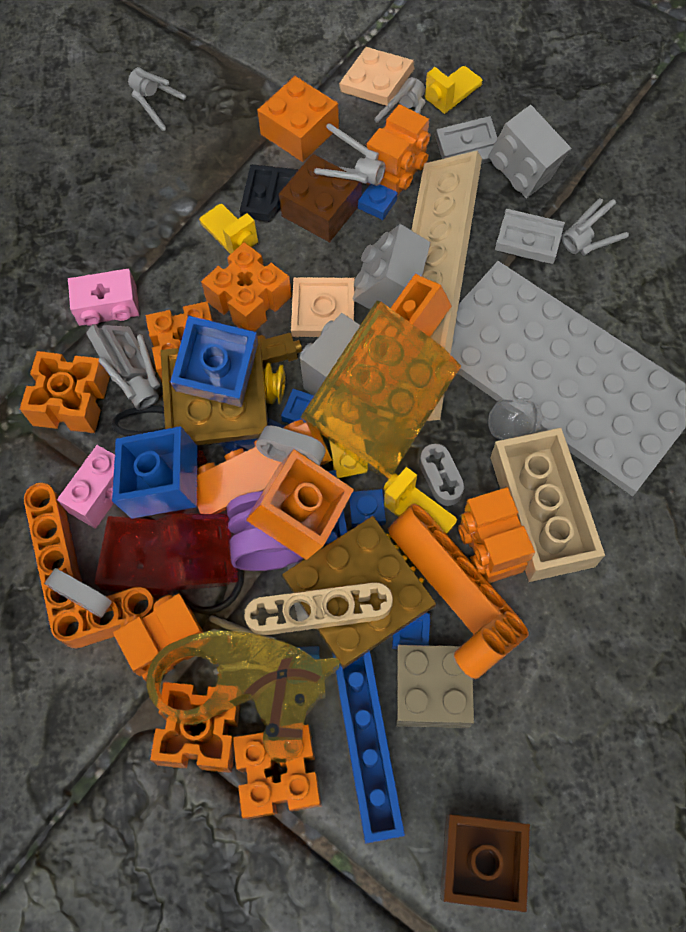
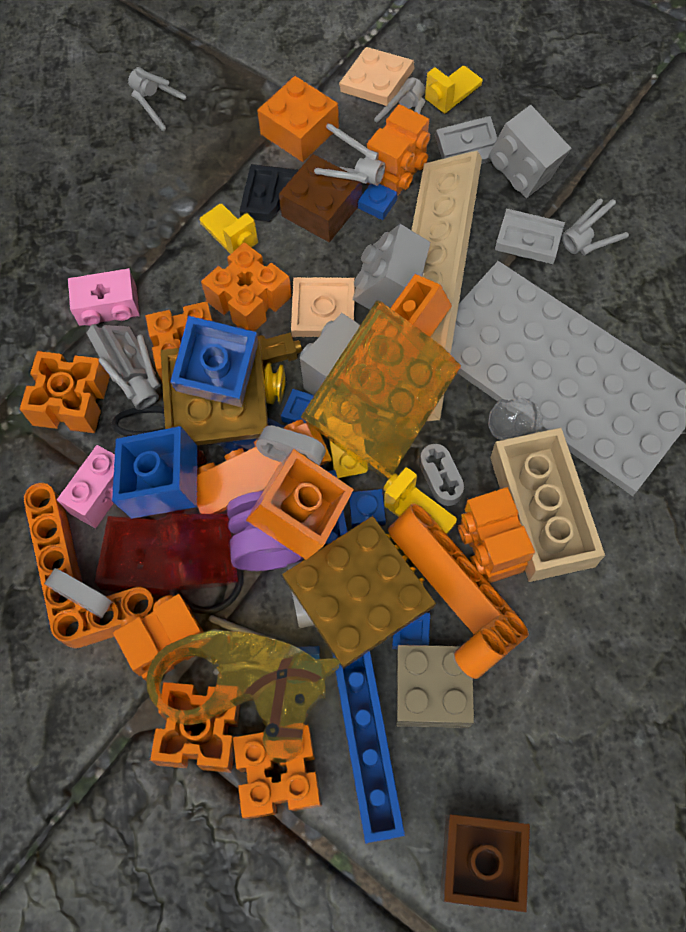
(319, 614): tan beam -> none

